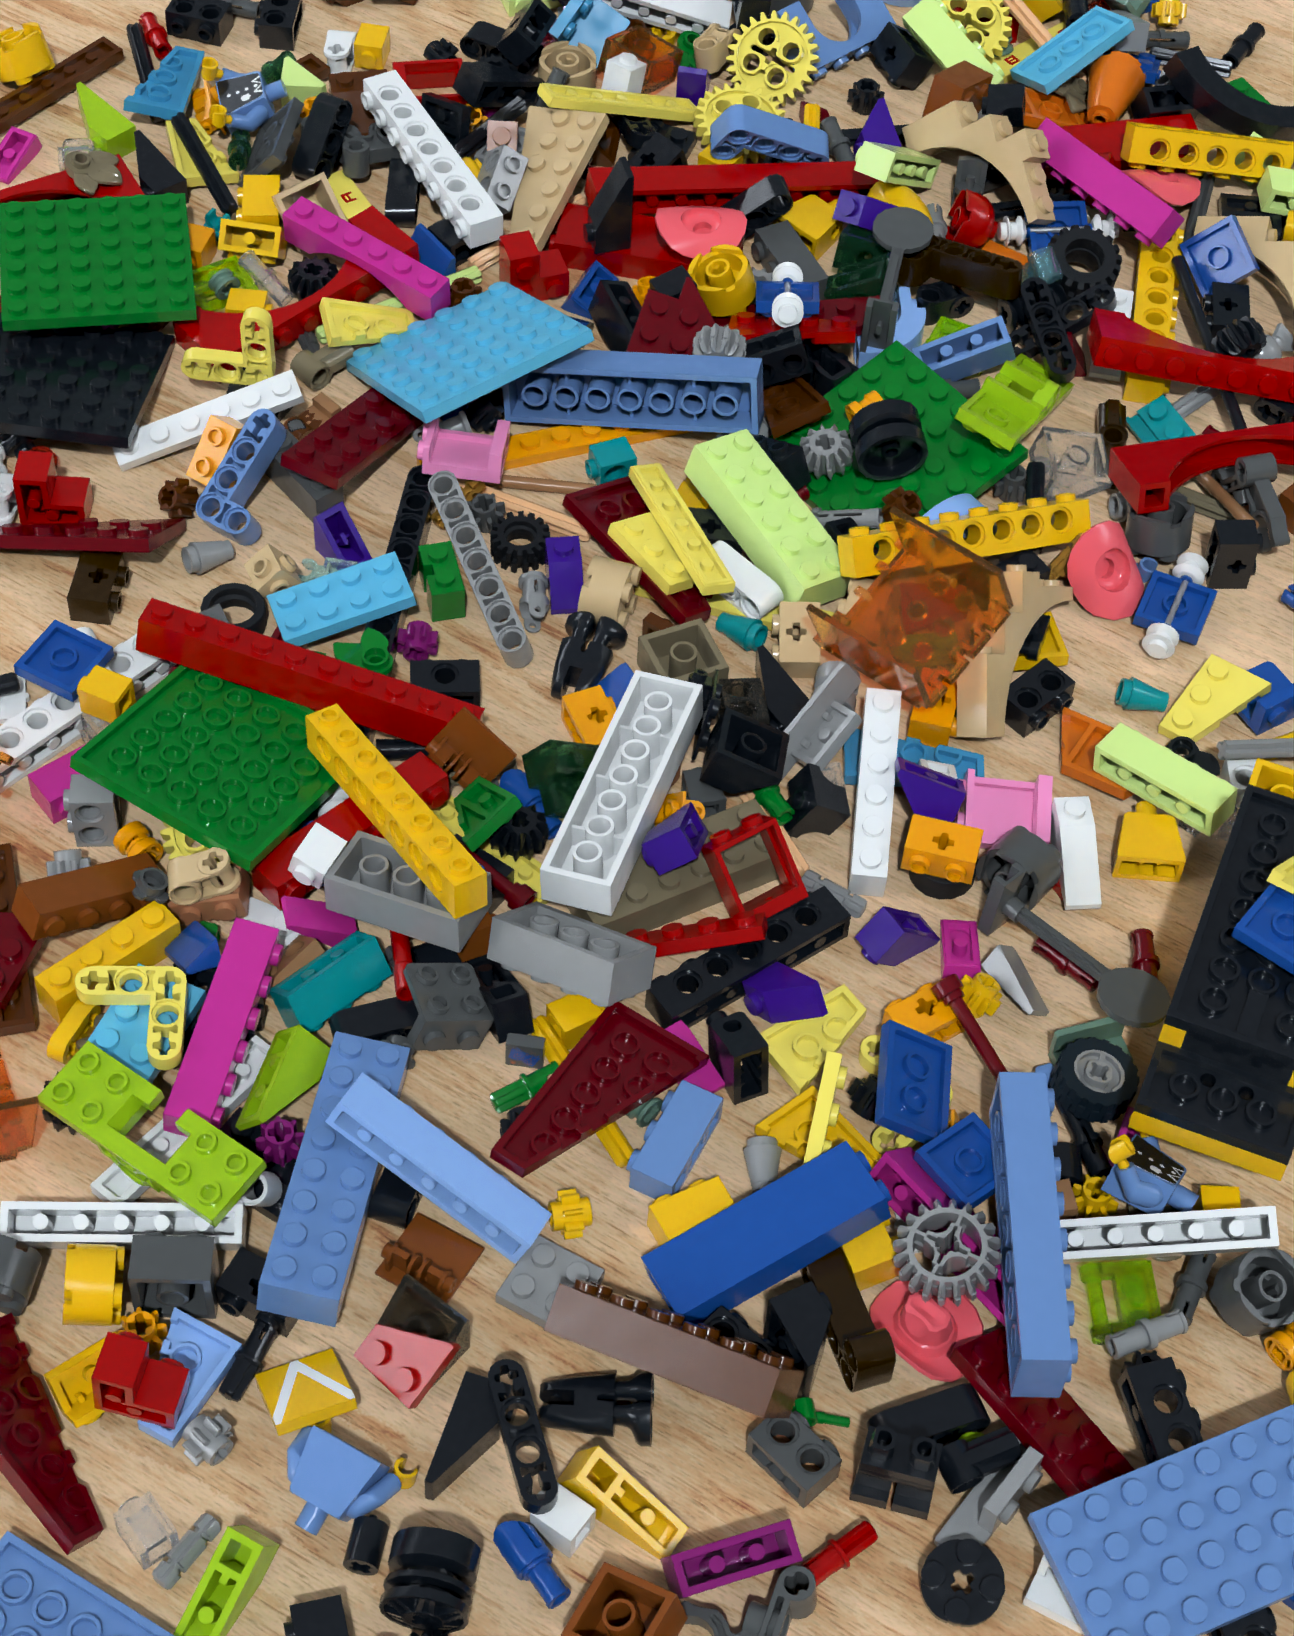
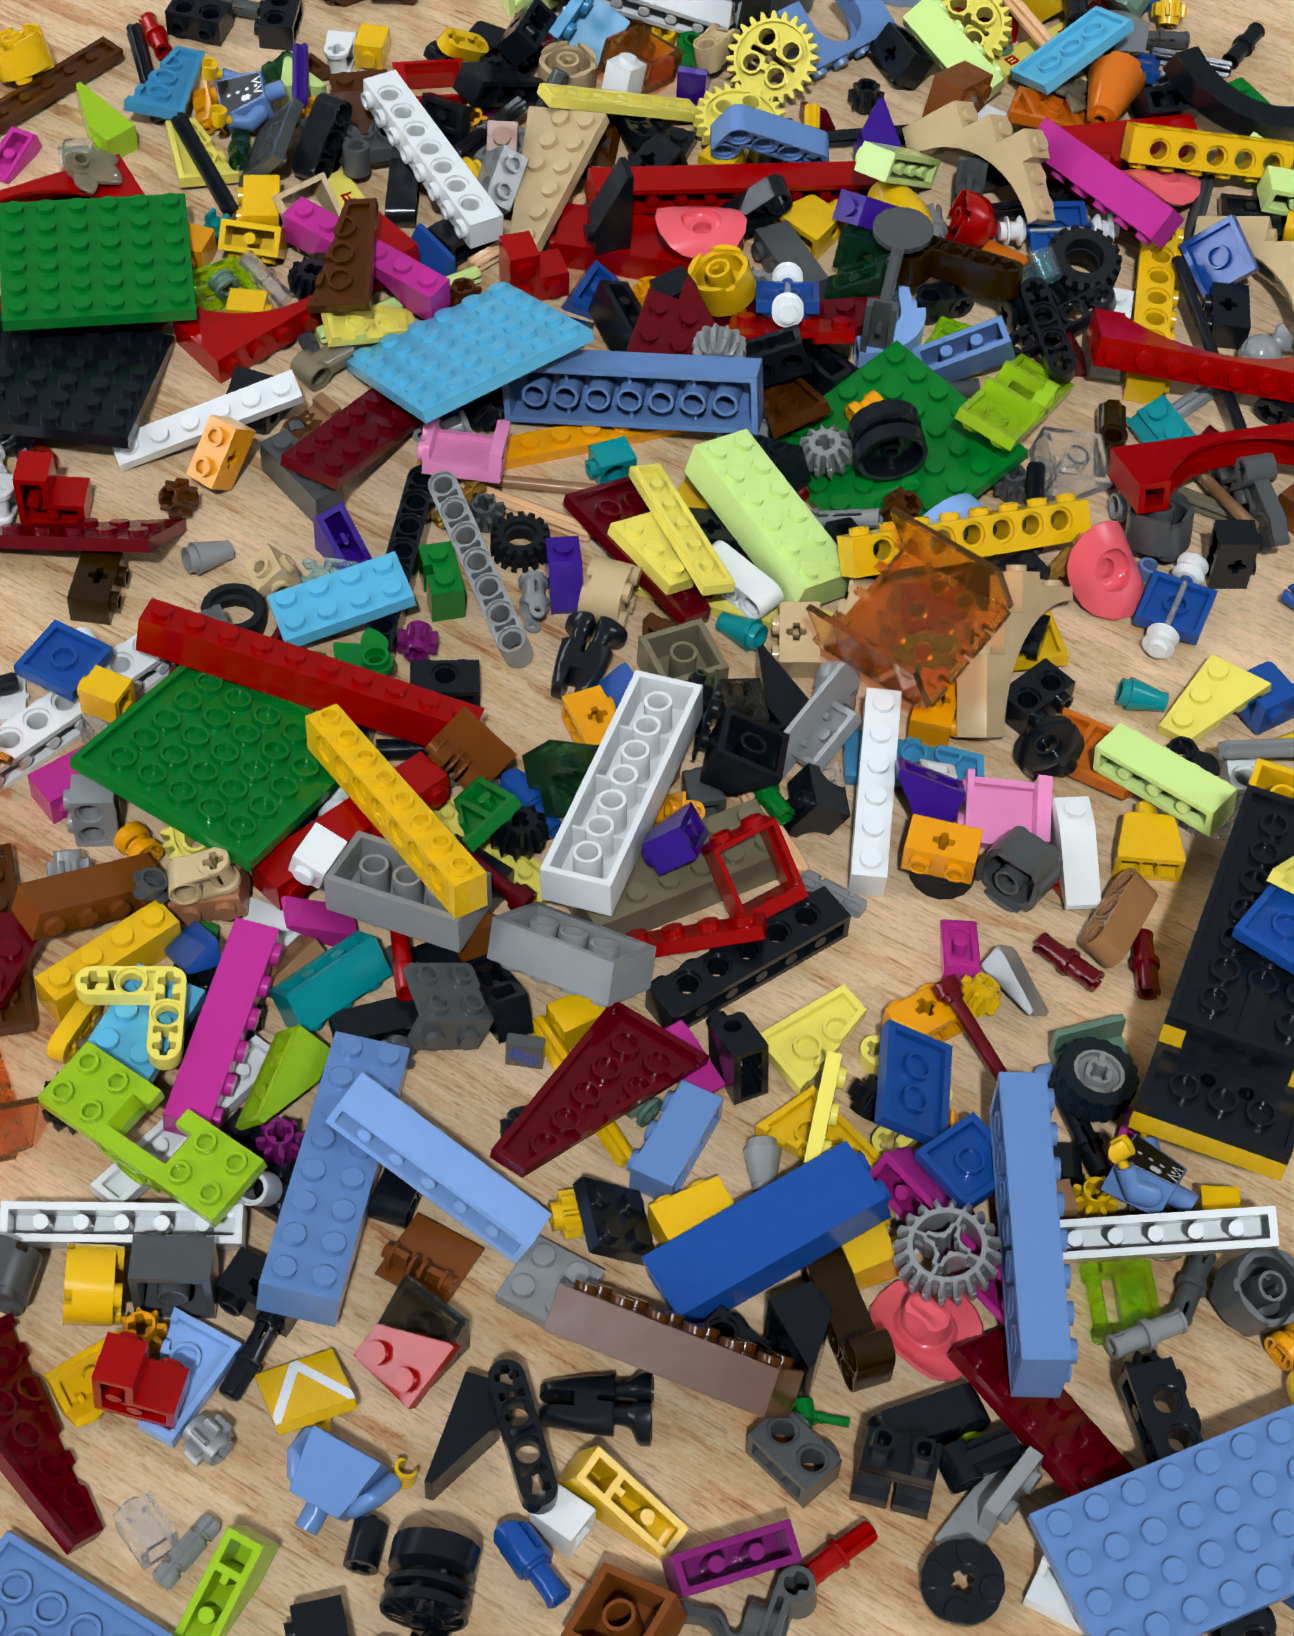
(155, 171): black slope -> none
(249, 358): light yellow beam -> none
(270, 433): medium blue beam -> none
(300, 73): none -> dark purple axle
(349, 262): none -> reddish brown wing
(462, 44): none -> yellow beam
(521, 1089): green axle -> none
(613, 1220): none -> black plate
(783, 995): dark purple slope -> none
(838, 144): dark grey pin -> none
(895, 936): dark purple slope -> none
(1006, 101): black brick -> none
(1060, 758): none -> black plate
(1118, 918): none -> medium nougat beam
(1123, 993): dark grey piece -> none
(1240, 338): black gear -> none

